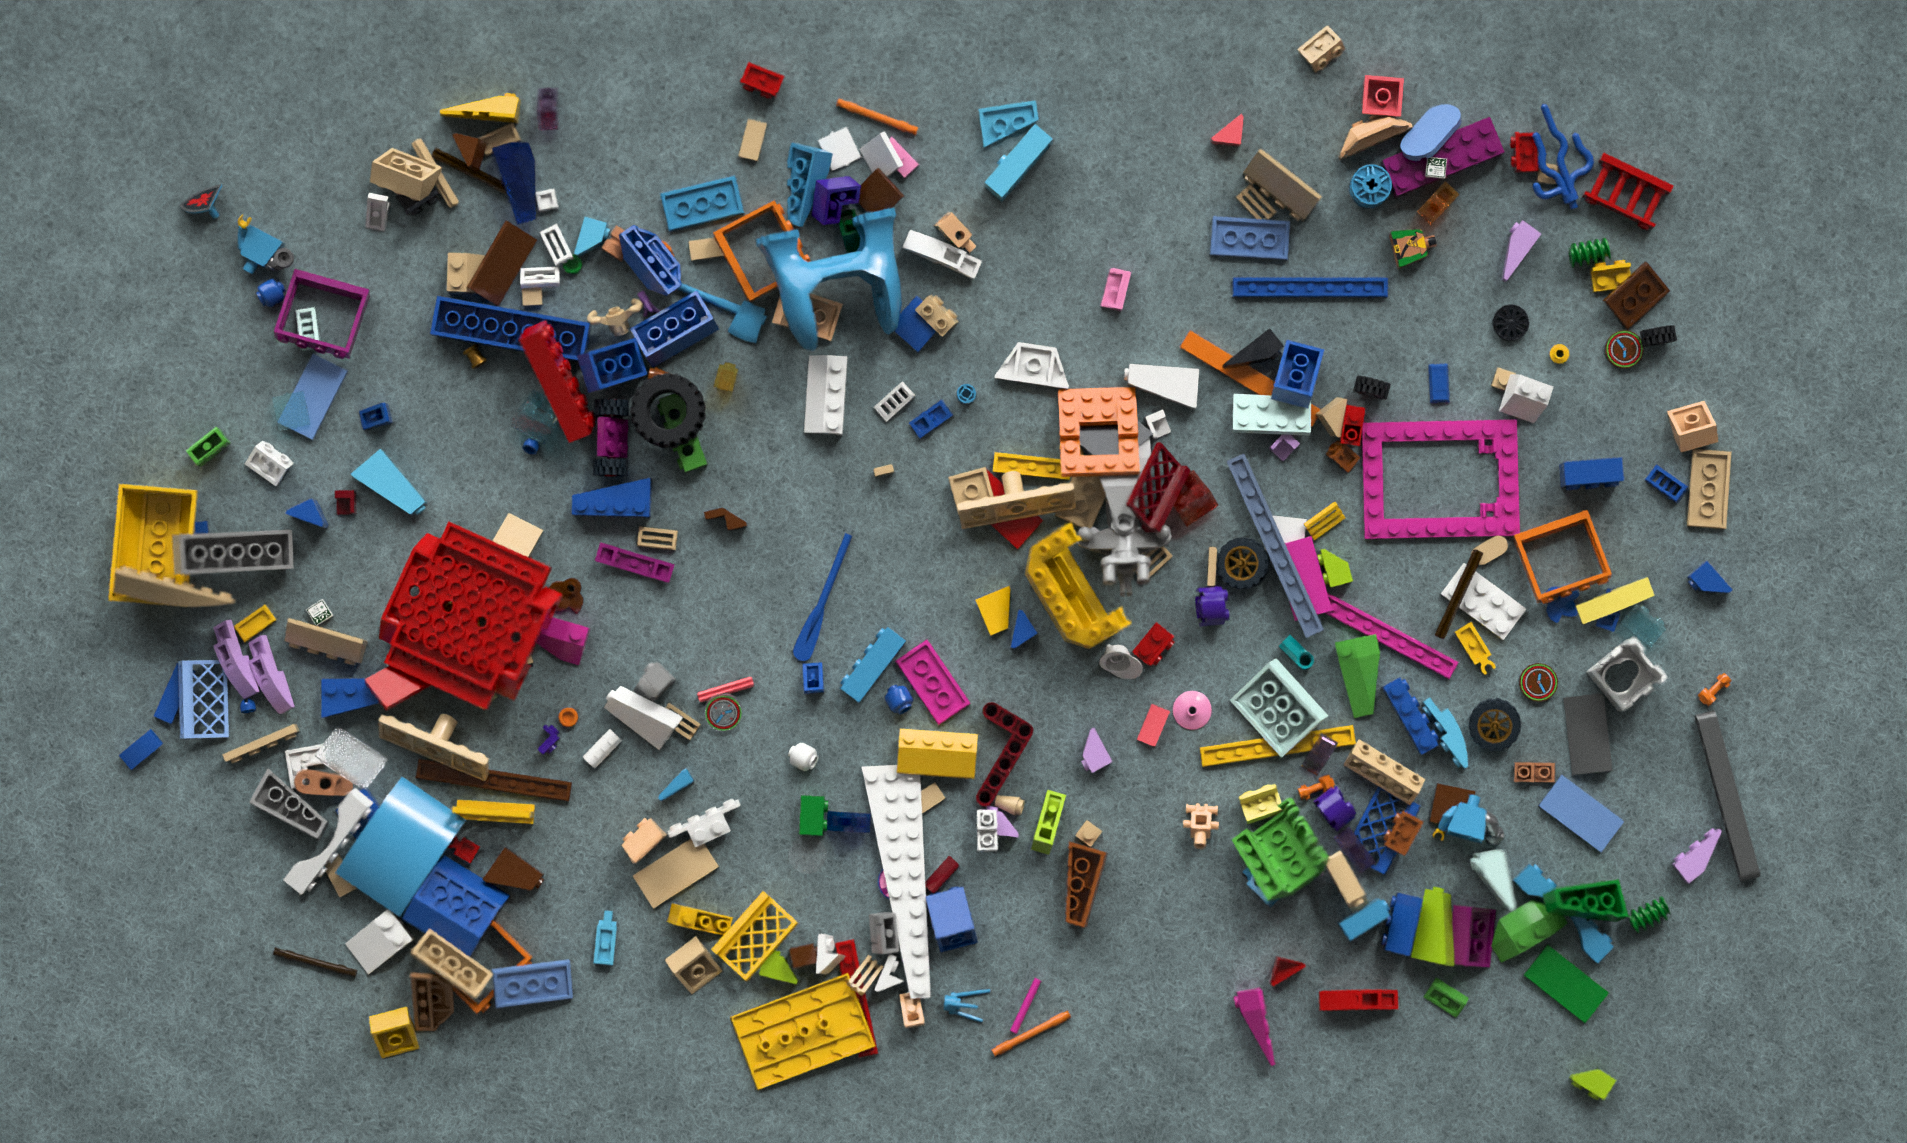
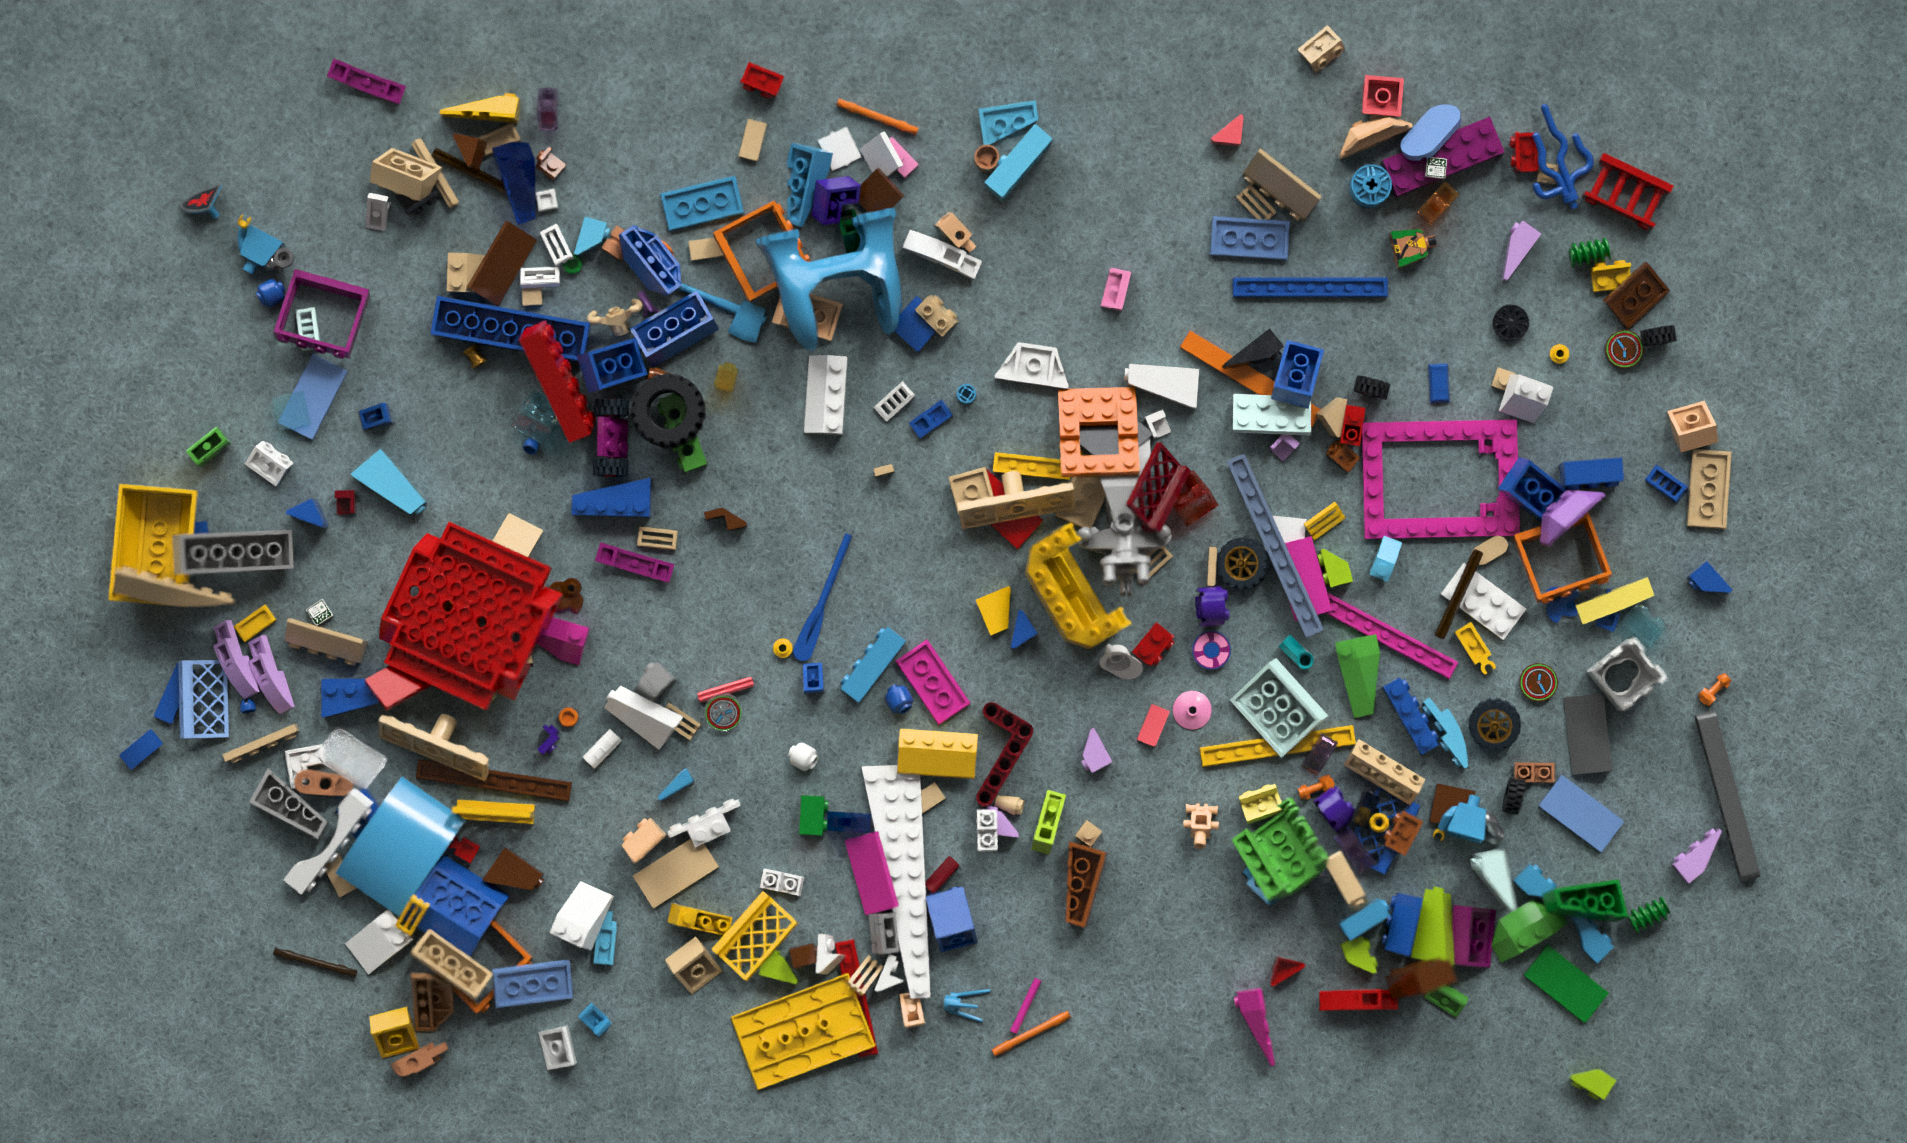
(366, 81): none -> magenta slope
(419, 903): none -> yellow tile
(419, 1059): none -> nougat piece
(549, 164): none -> bracket
(557, 1047): none -> white slope
(582, 916): none -> white slope
(595, 1019): none -> dark azure bracket
(782, 654): none -> yellow plate
(782, 882): none -> white slope
(871, 873): none -> dark pink tile
(986, 158): none -> nougat wheel
(1211, 650): none -> tile
(1357, 953): none -> lime slope
(1365, 809): none -> black piece
(1374, 818): none -> yellow plate
(1385, 558): none -> medium azure slope
(1420, 977): none -> reddish brown brick
(1513, 796): none -> black tyre
(1531, 488): none -> blue brick
(1566, 513): none -> medium lavender wedge

